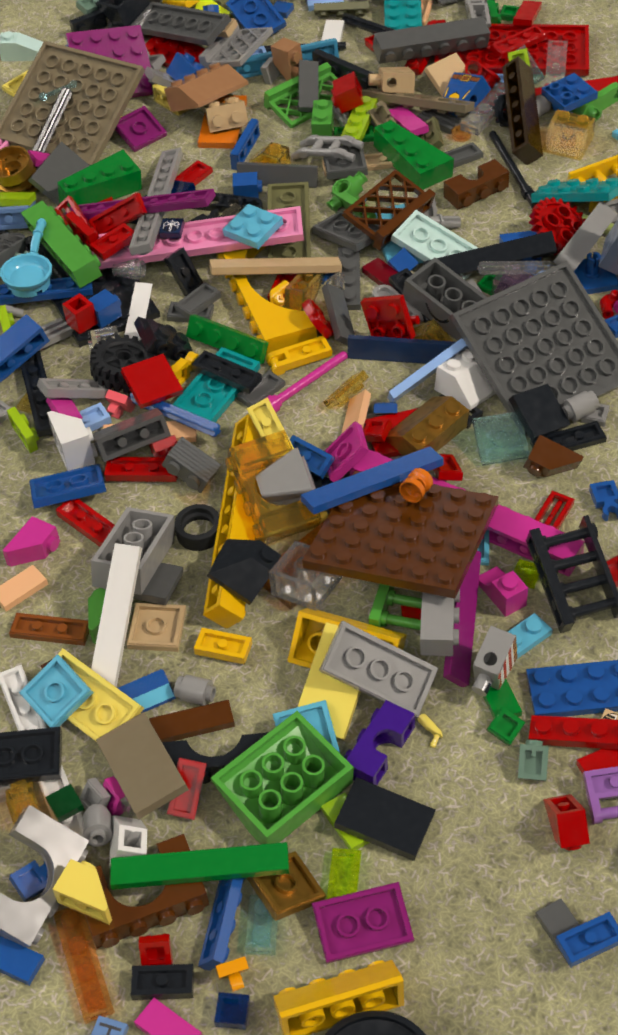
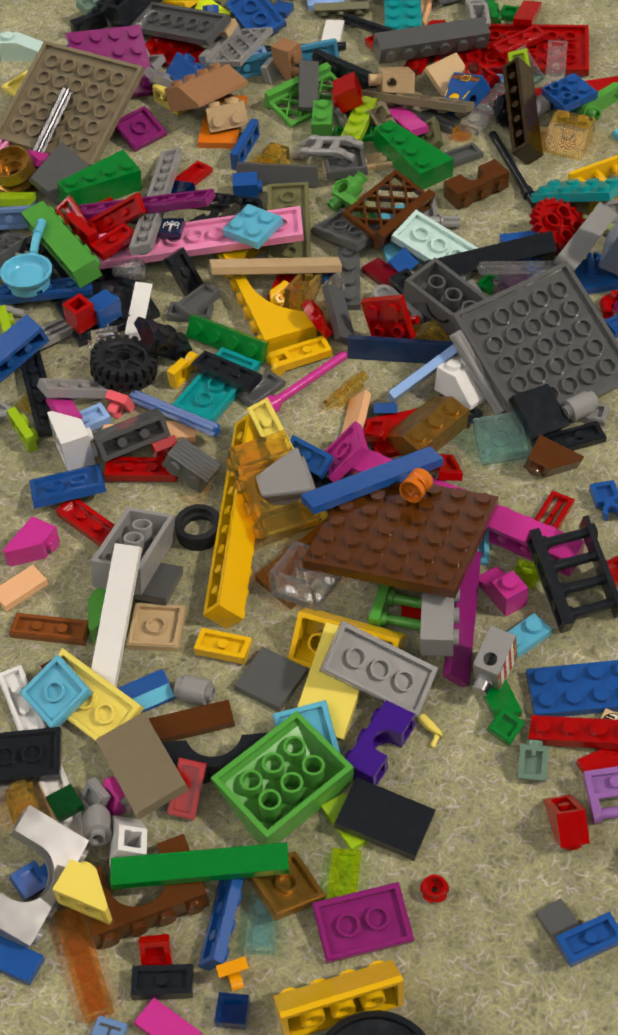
(43, 96): clear light blue hinge -> none
(151, 381): red tile -> none
(243, 567): black slope -> none
(271, 679): none -> dark grey tile
(434, 881): none -> red plate
(475, 368): none -> light grey axle

